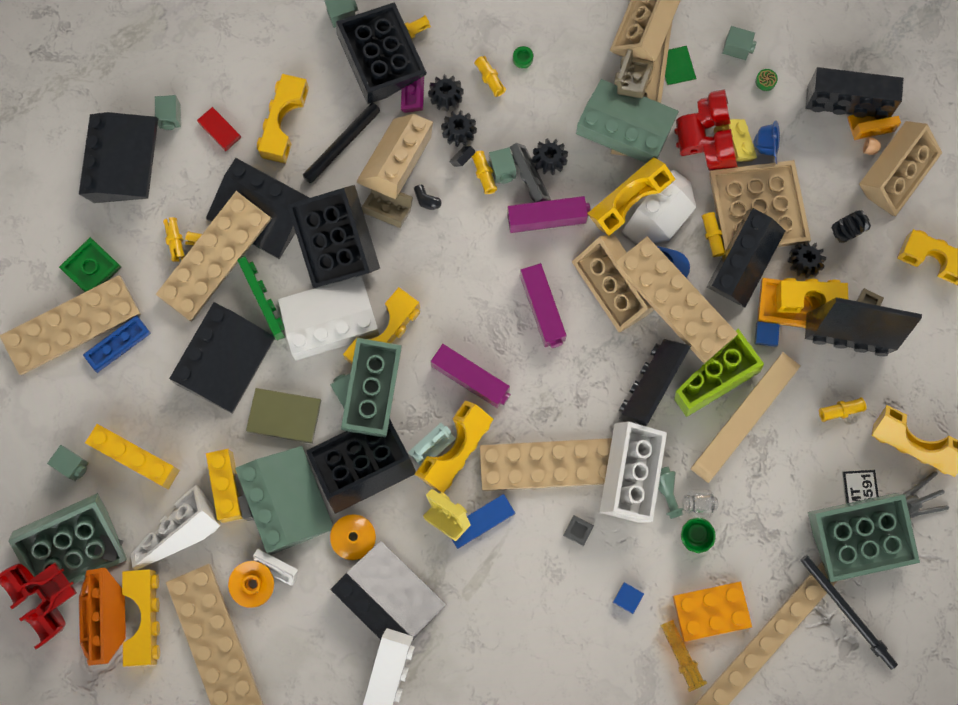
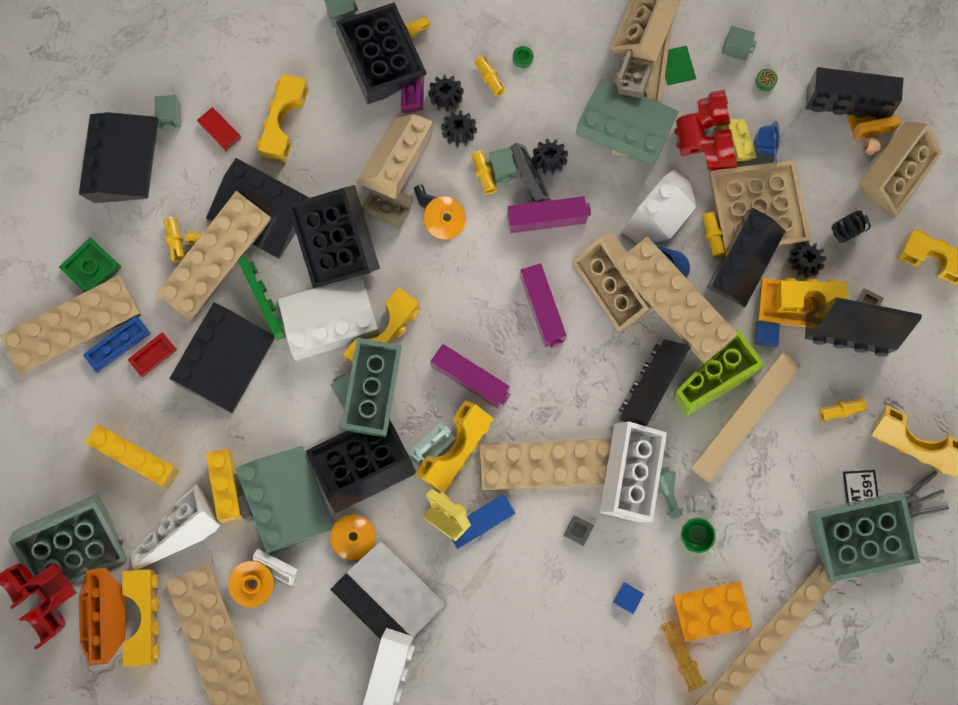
(68, 463): sand green brick -> none
(152, 354): none -> red tile
(283, 415): olive tile -> none
(341, 143): black axle -> none
(434, 219): none -> light orange dish
(462, 156): black tile -> none
(648, 180): yellow arch -> none
(877, 646): black bar -> none

